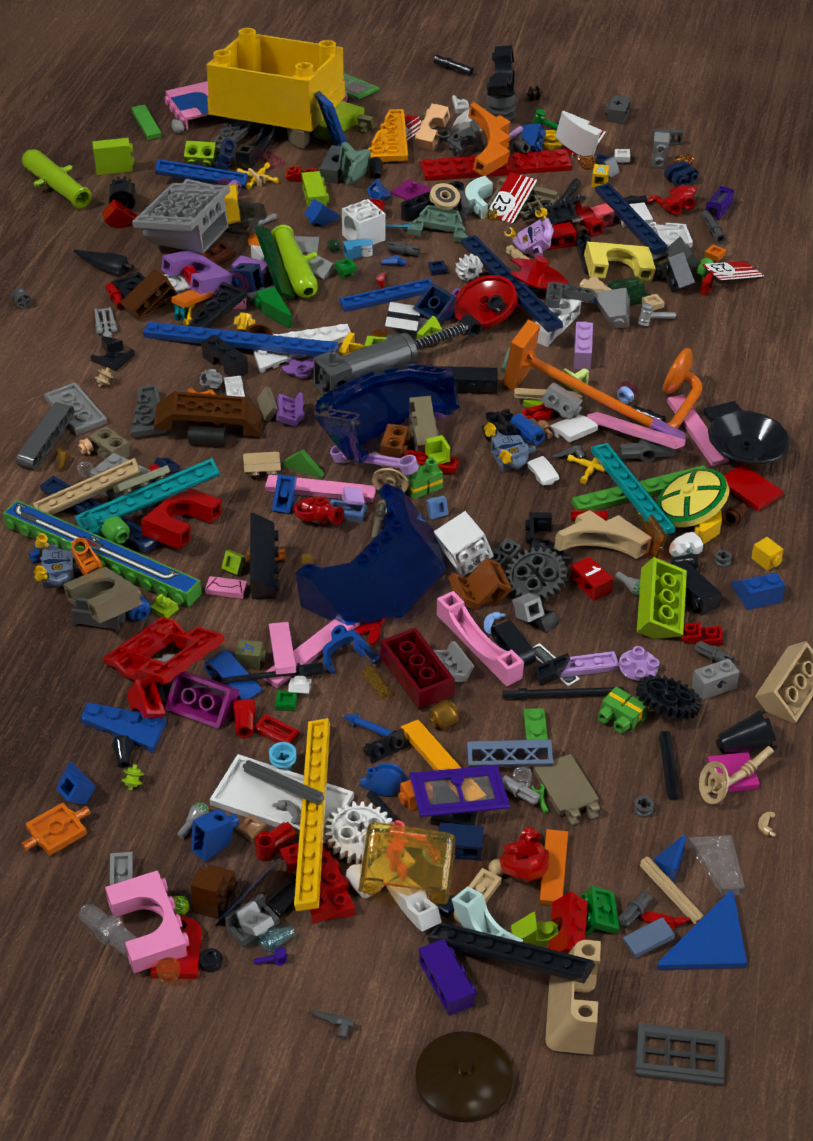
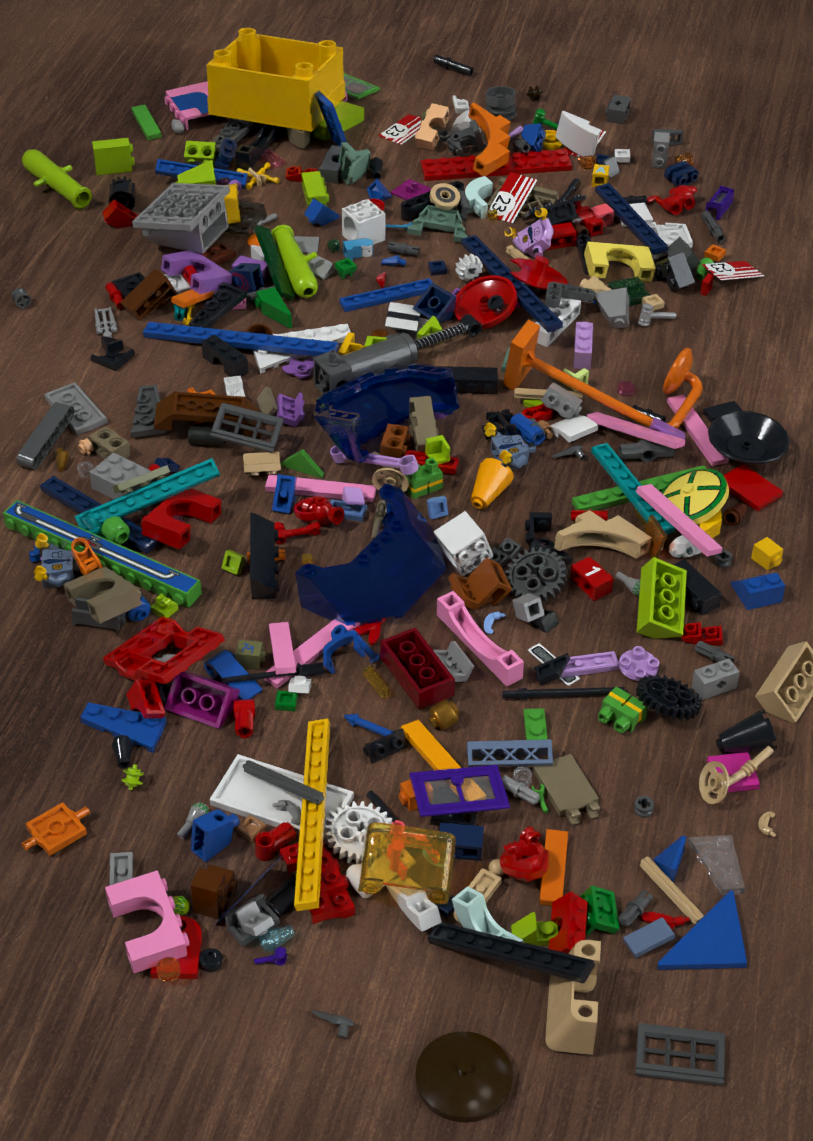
(74, 785): blue slope -> none
(88, 487): tan tile -> none
(104, 376): tan wheel -> none
(106, 928): clear piece -> none
(108, 262): black piece -> none
(199, 175): none -> lime slope
(210, 379): light grey gear -> none
(226, 587): bright pink tile -> none
(243, 321): yellow gear -> none
(243, 440): none -> dark grey piece
(274, 733): red tile -> none
(282, 755): medium azure piece -> none
(311, 529): none -> red brick
(365, 123): olive tile -> none
(384, 779): blue hat -> none
(391, 140): light orange wing -> none
(447, 977): dark purple brick -> none
(490, 482): none -> light orange cone
(504, 78): black brick -> none
(510, 638): black beam -> none
(543, 470): white slope -> none
(592, 465): yellow piece -> none
(625, 395): light blue tile -> none
(669, 765): black axle -> none
(679, 520): none -> bright pink tile
(691, 558): black cone -> none

